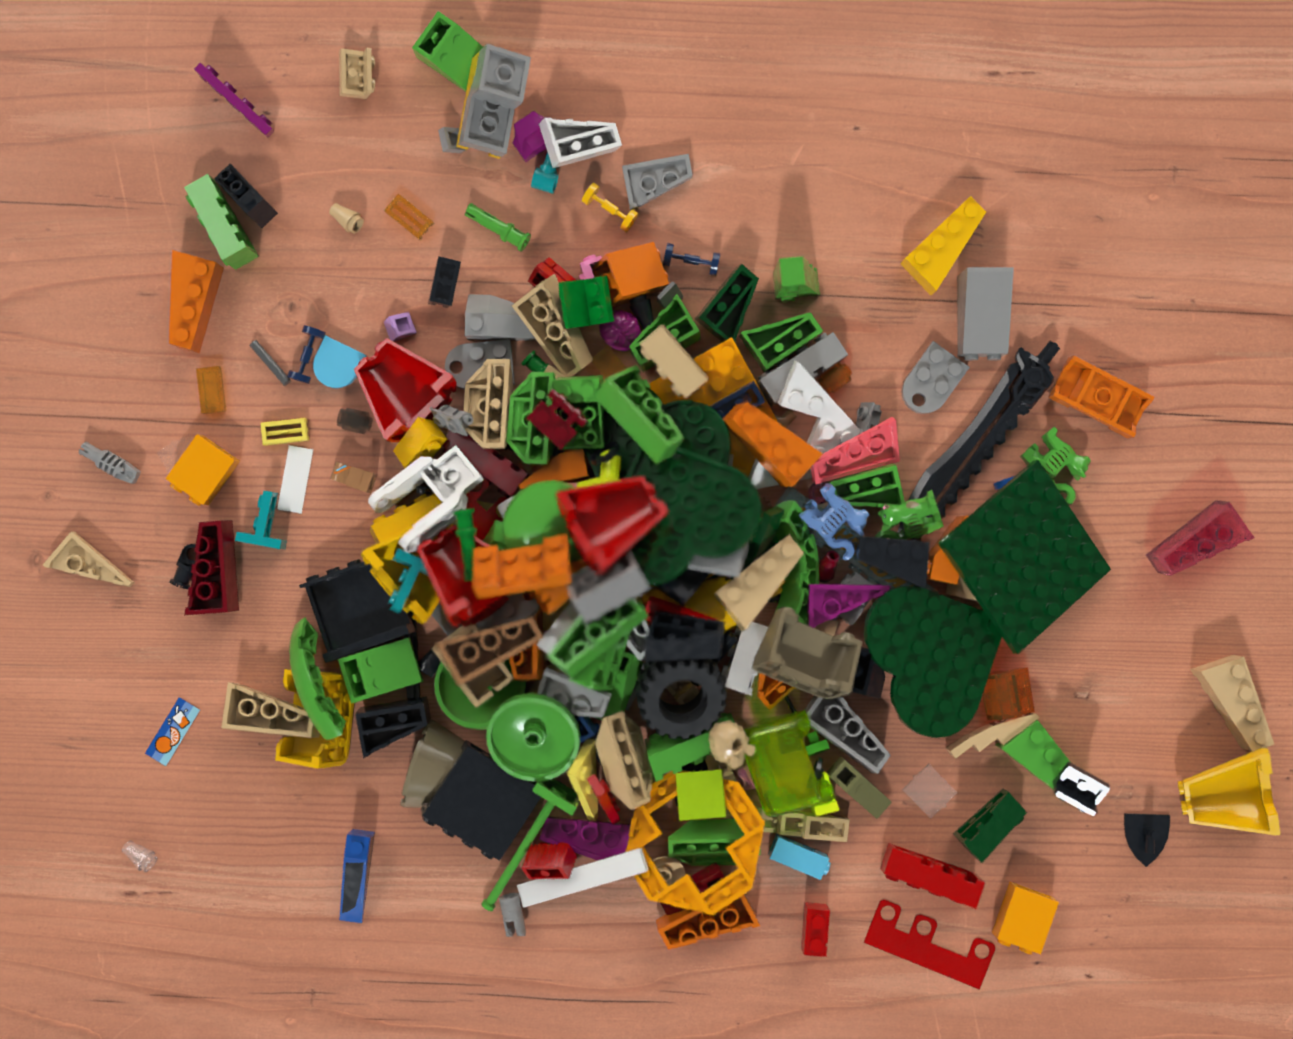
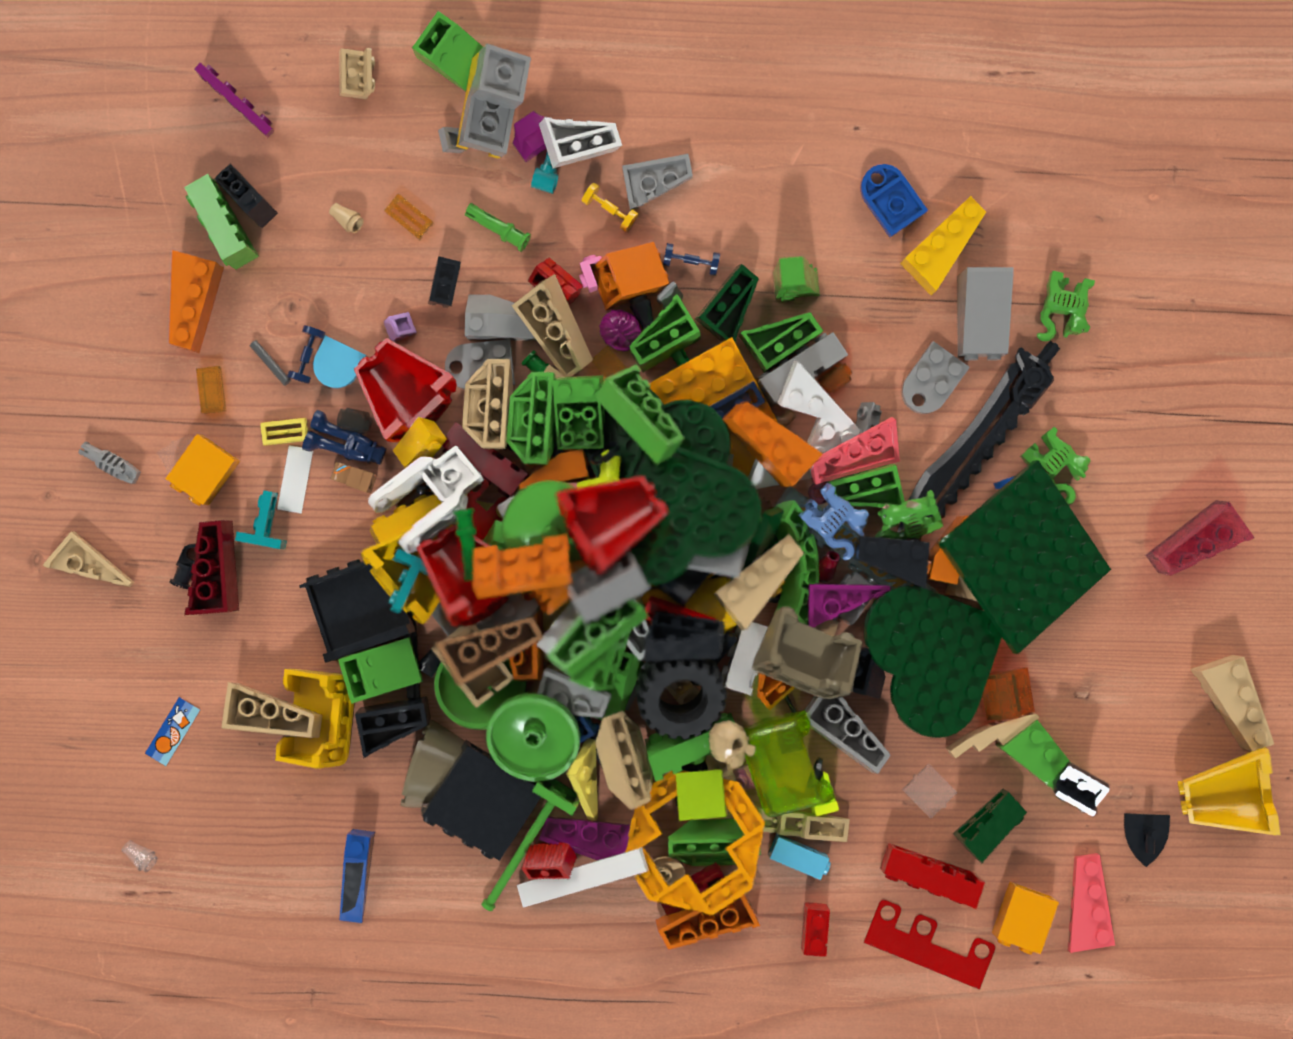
(309, 682): bright green brick -> none
(357, 445): none -> dark blue piece
(452, 419): light grey hinge -> none
(512, 914): light grey hinge -> none
(552, 424): dark red plate -> none
(586, 302): green bracket -> none
(605, 798): red plate -> none
(673, 361): tan piece -> none
(815, 745): bright green tile -> none
(858, 787): olive slope -> none
(893, 200): none -> blue plate
(1067, 303): none -> bright green animal
(1090, 918): none -> coral wing
(1100, 396): orange piece -> none

